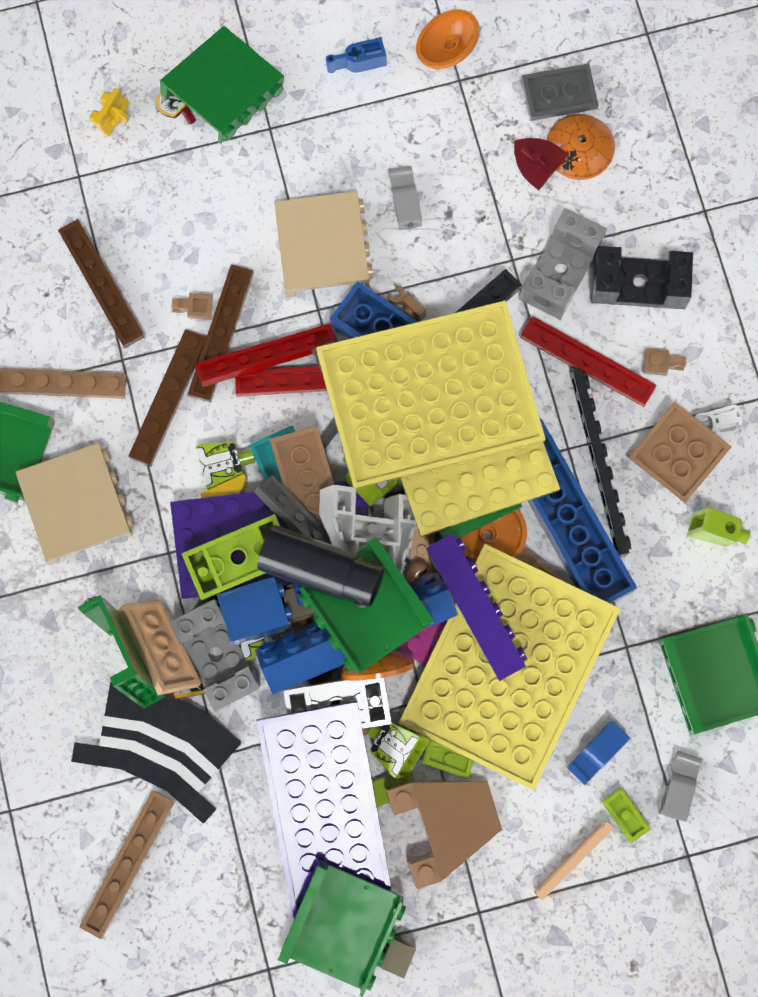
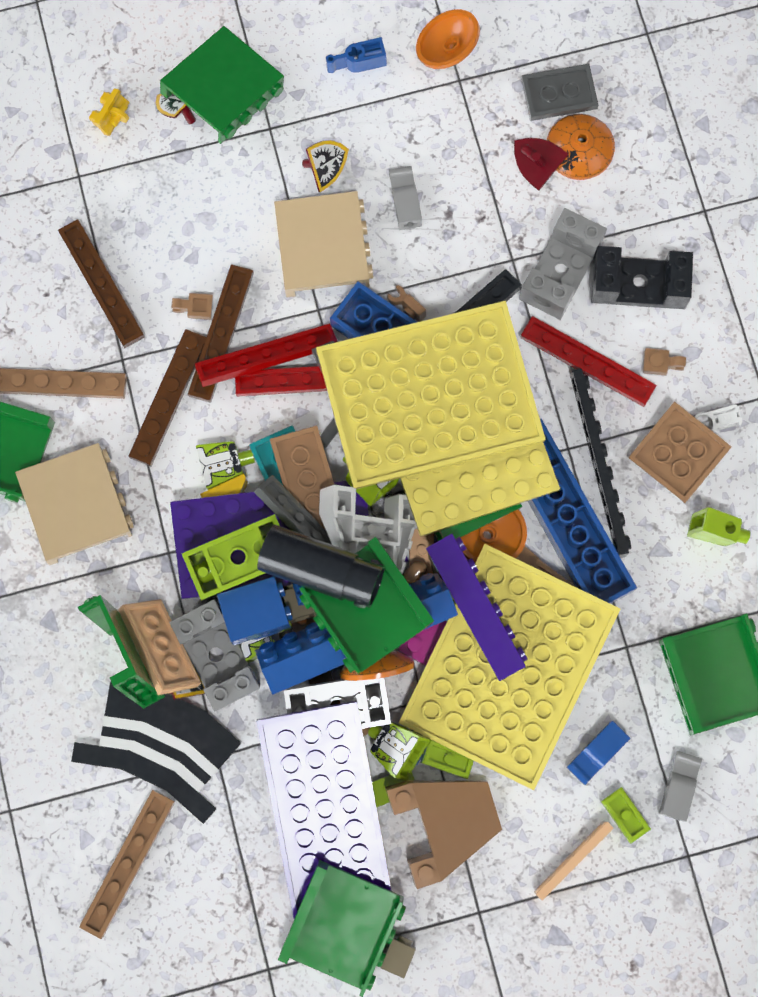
(326, 162): none -> shield

